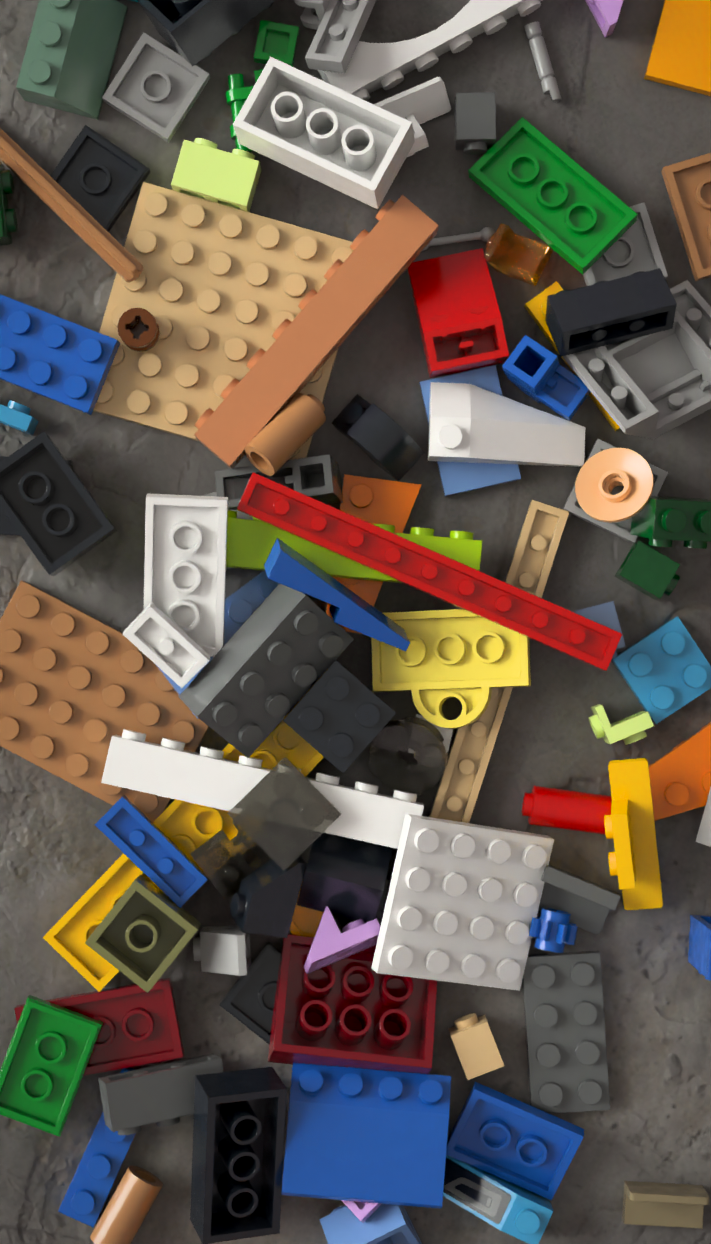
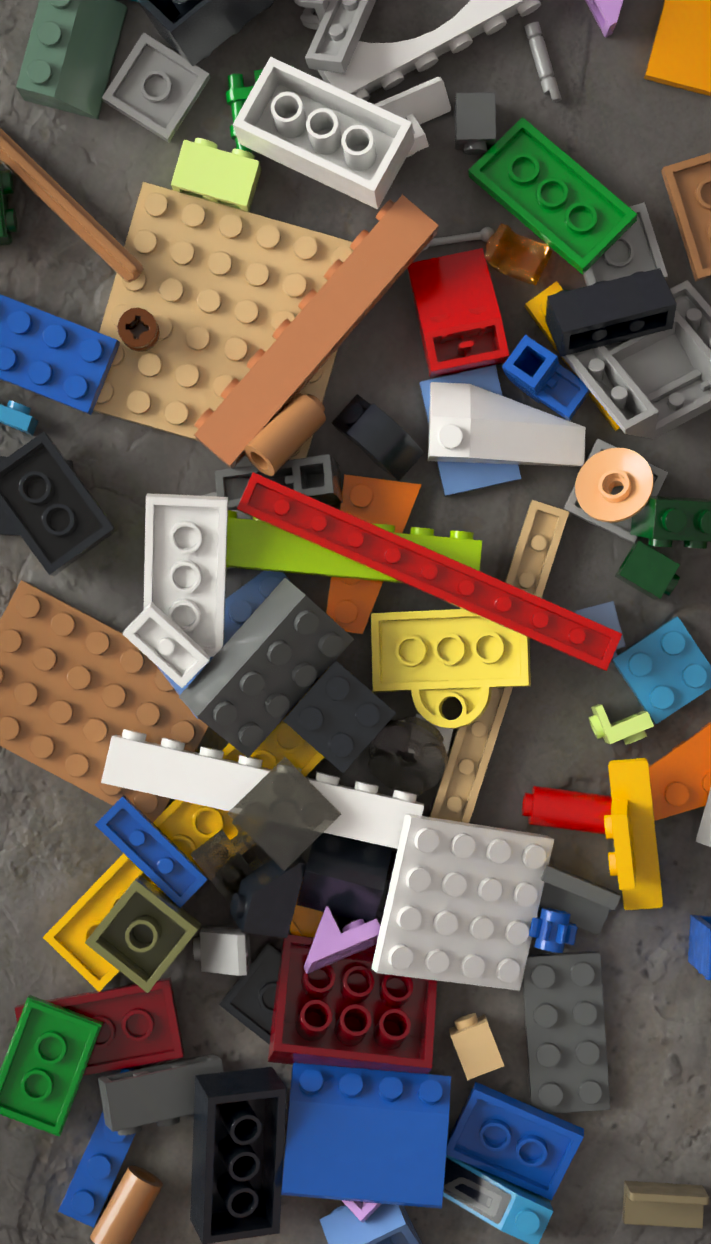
(99, 176): black tile -> none
(276, 41): green plate -> none
(347, 609): blue slope -> none

